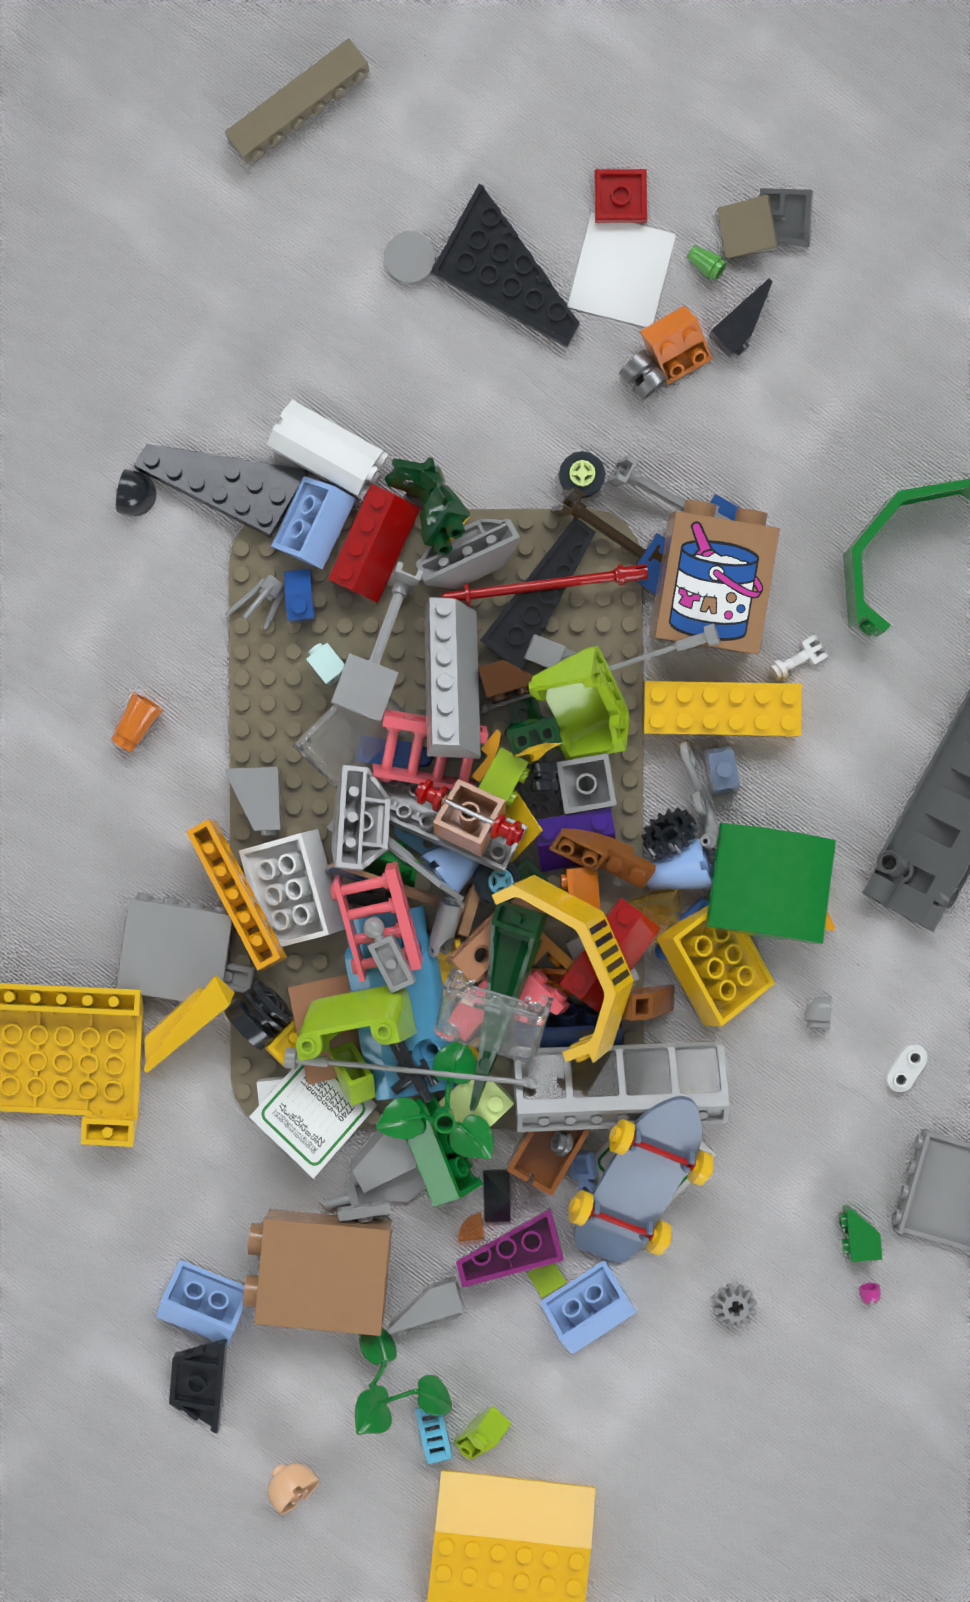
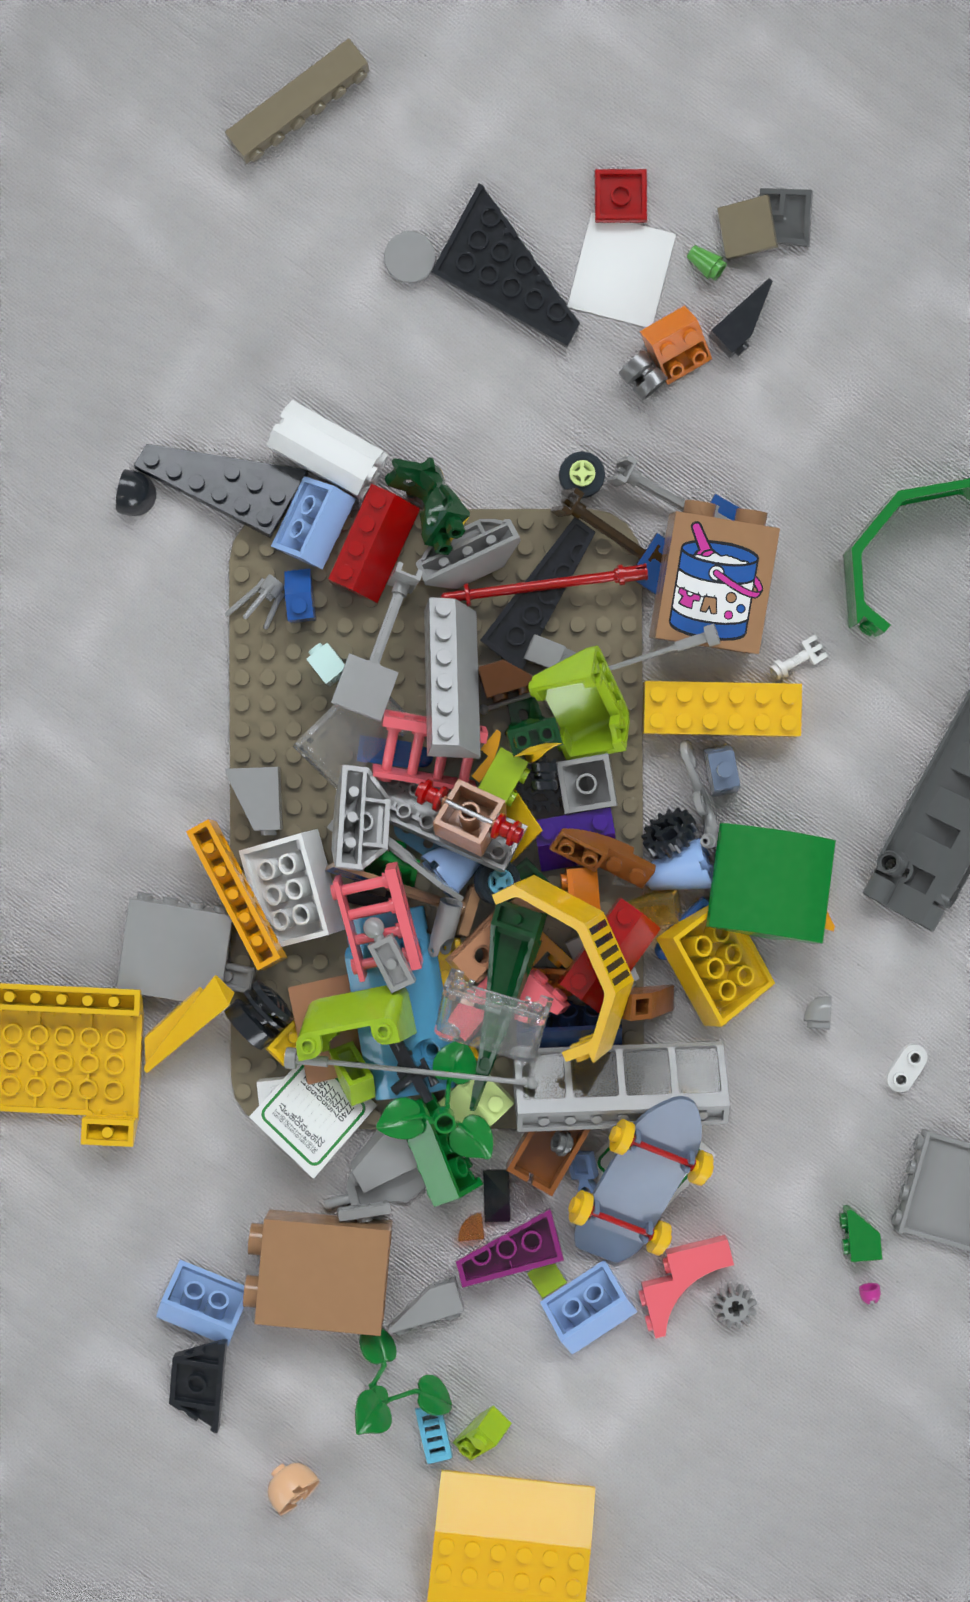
(135, 721): orange plant -> none
(686, 1266): none -> coral arch

